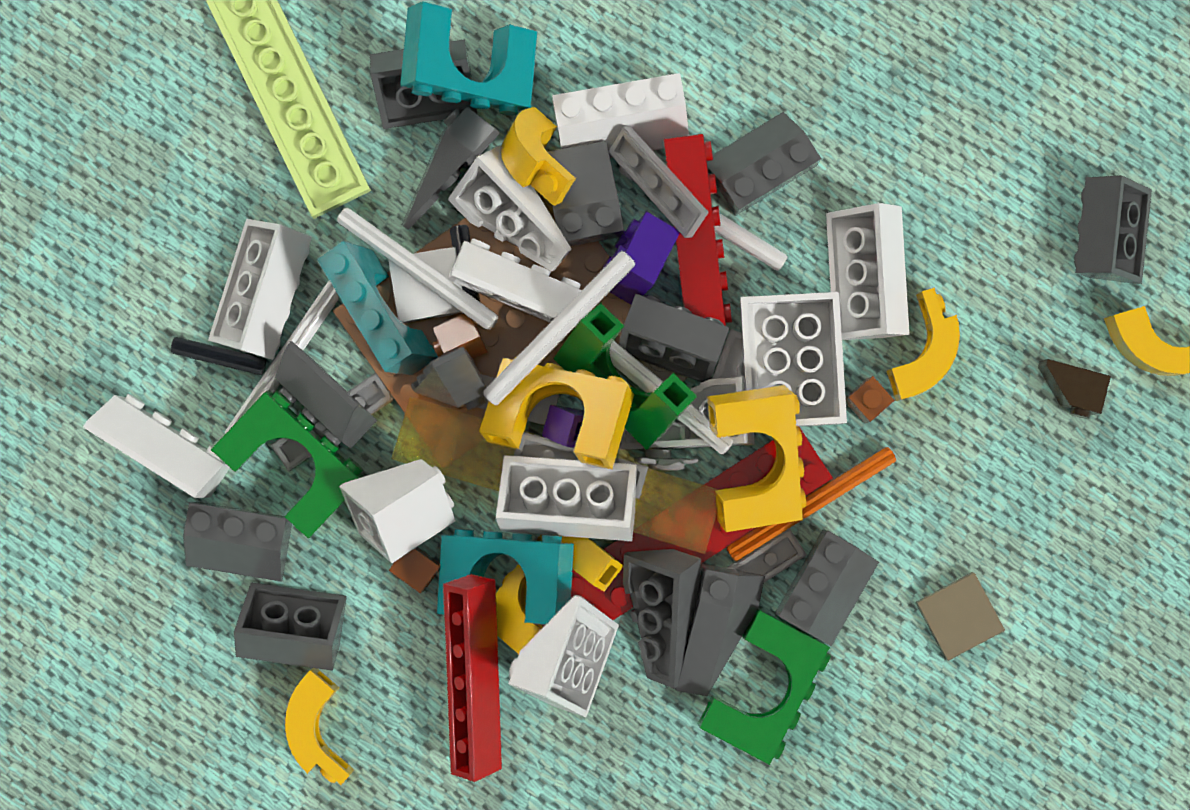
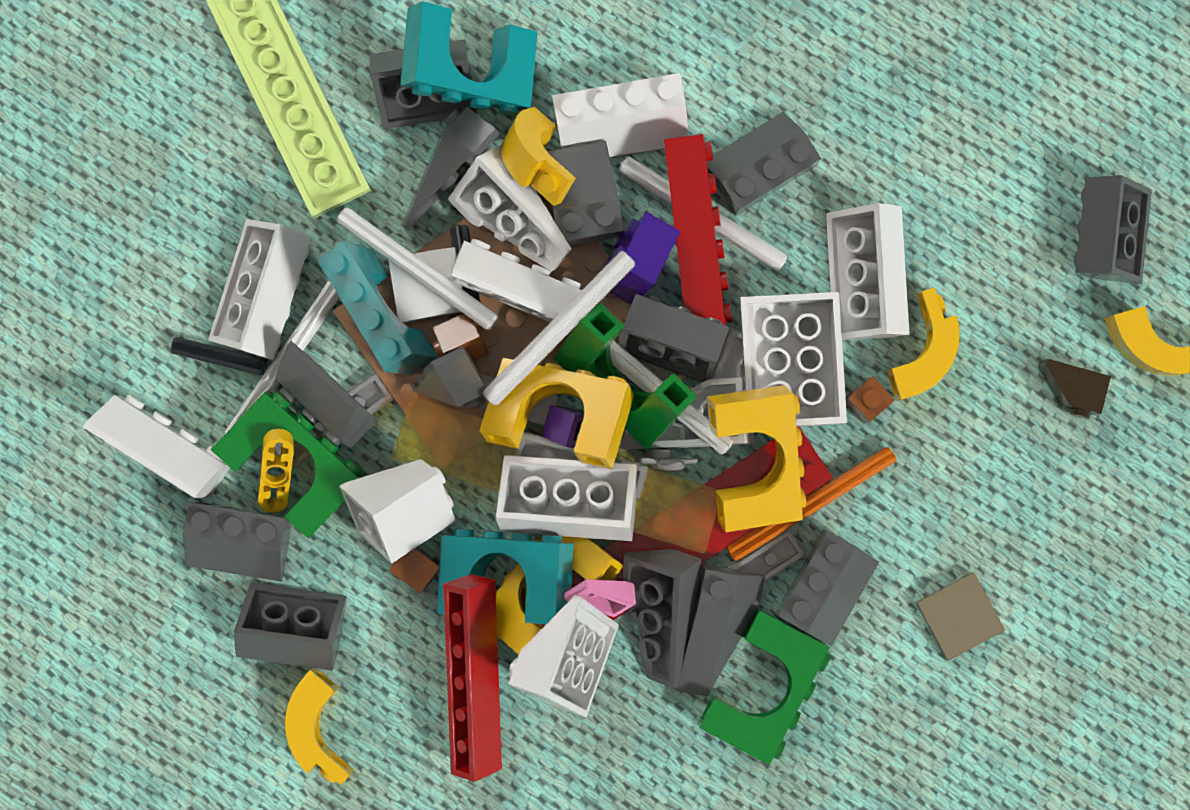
(271, 460): none -> yellow beam
(605, 595): none -> bright pink slope
(658, 182): light grey tile -> none

